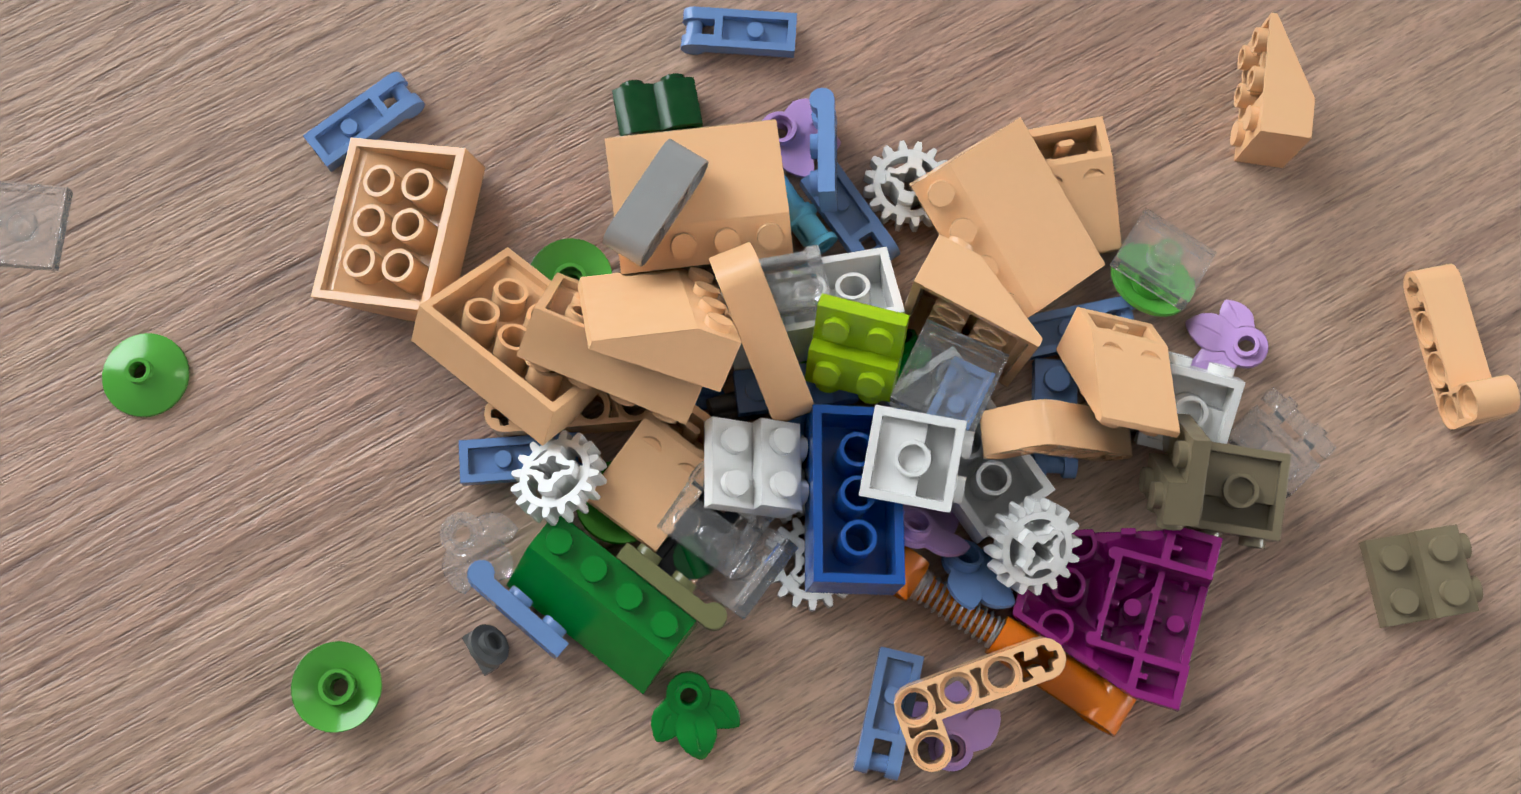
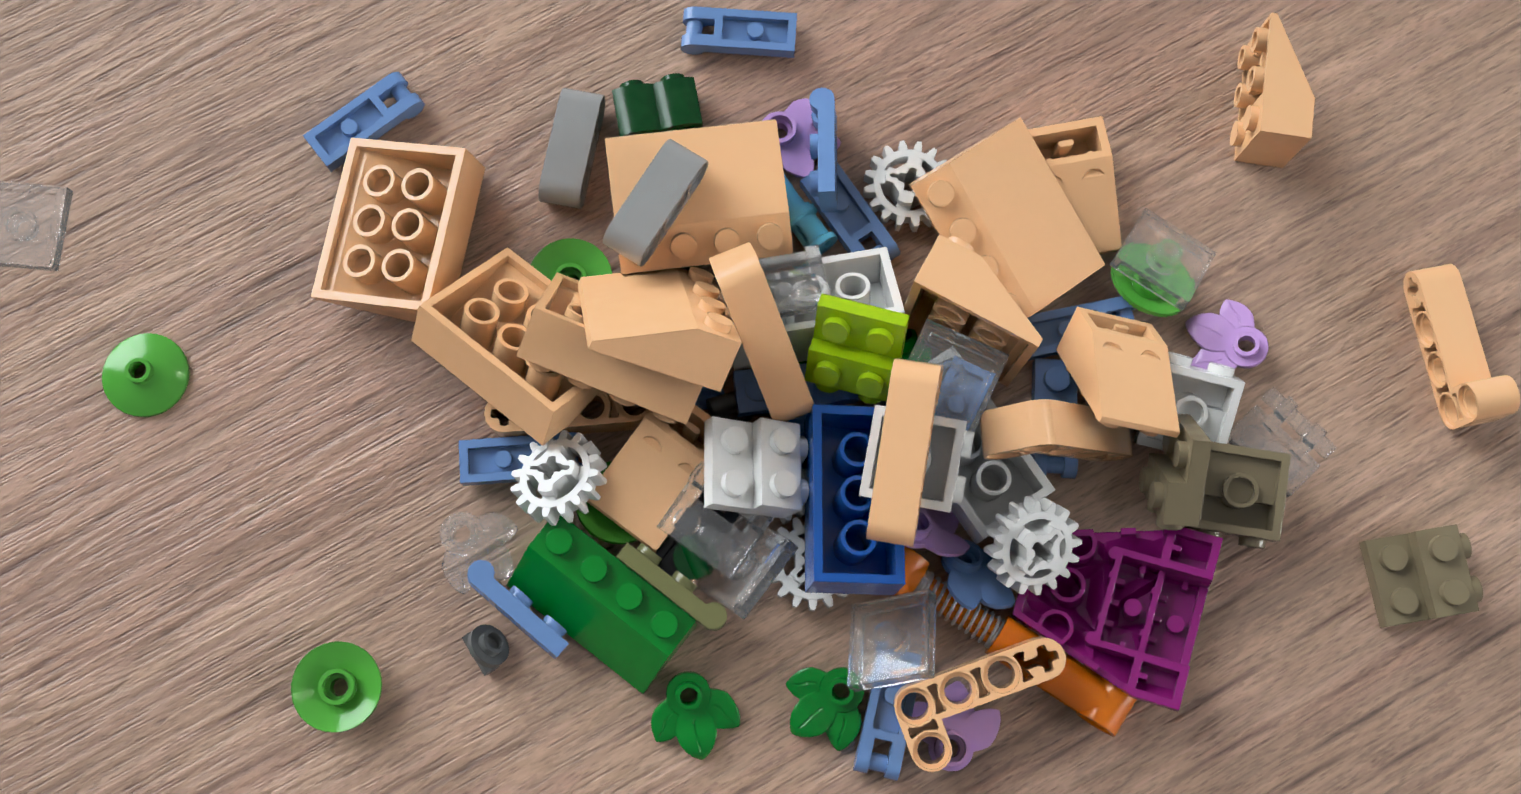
(571, 148): none -> light grey beam
(822, 709): none -> green plate
(892, 640): none -> clear plate
(904, 451): none -> light nougat beam

